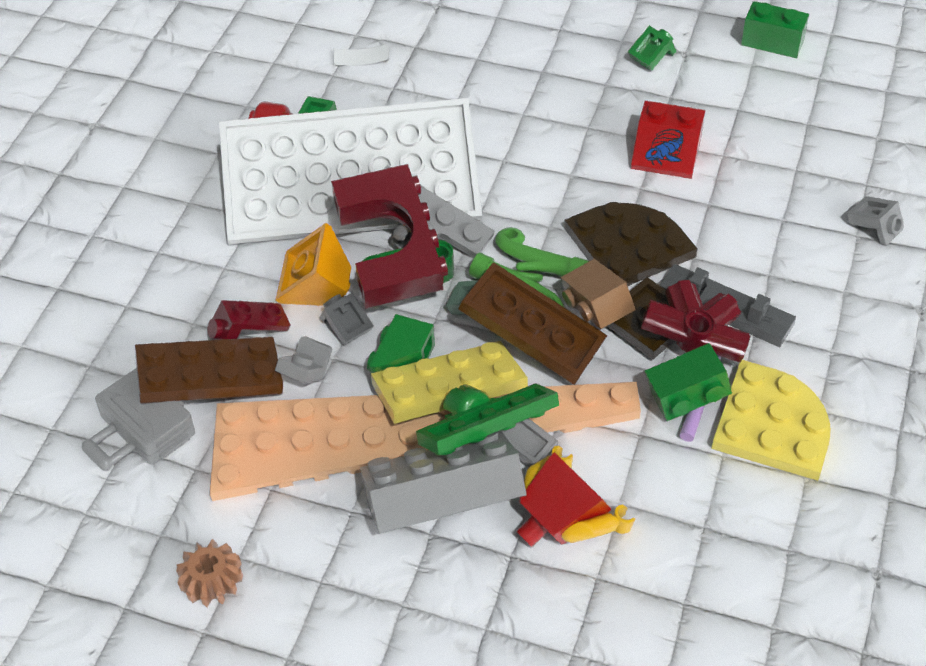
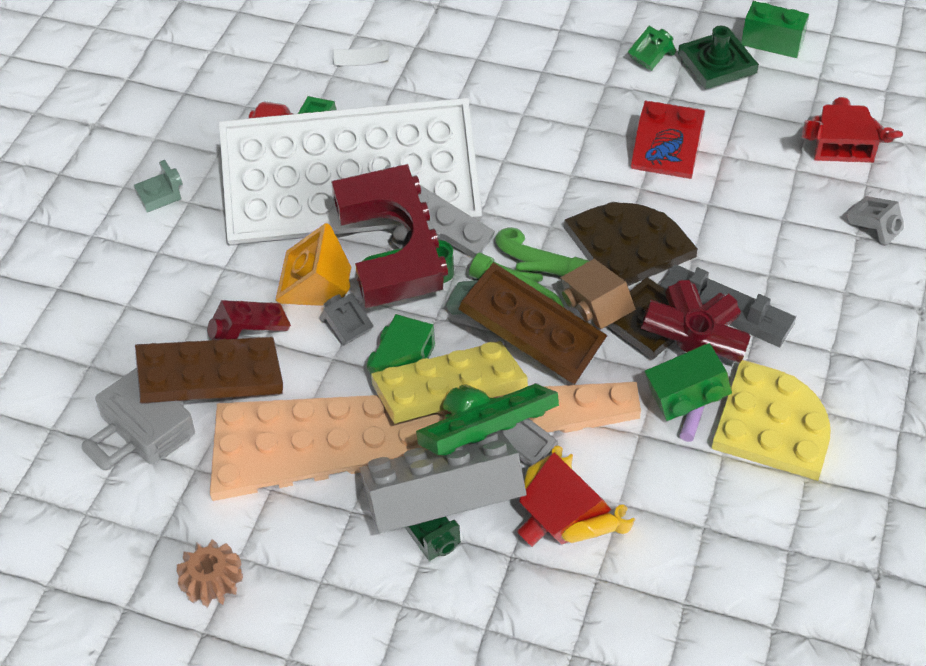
(159, 189): none -> sand green bracket
(308, 361): light grey bracket -> none
(436, 536): none -> dark green bracket
(718, 58): none -> dark green plate
(847, 133): none -> red torso

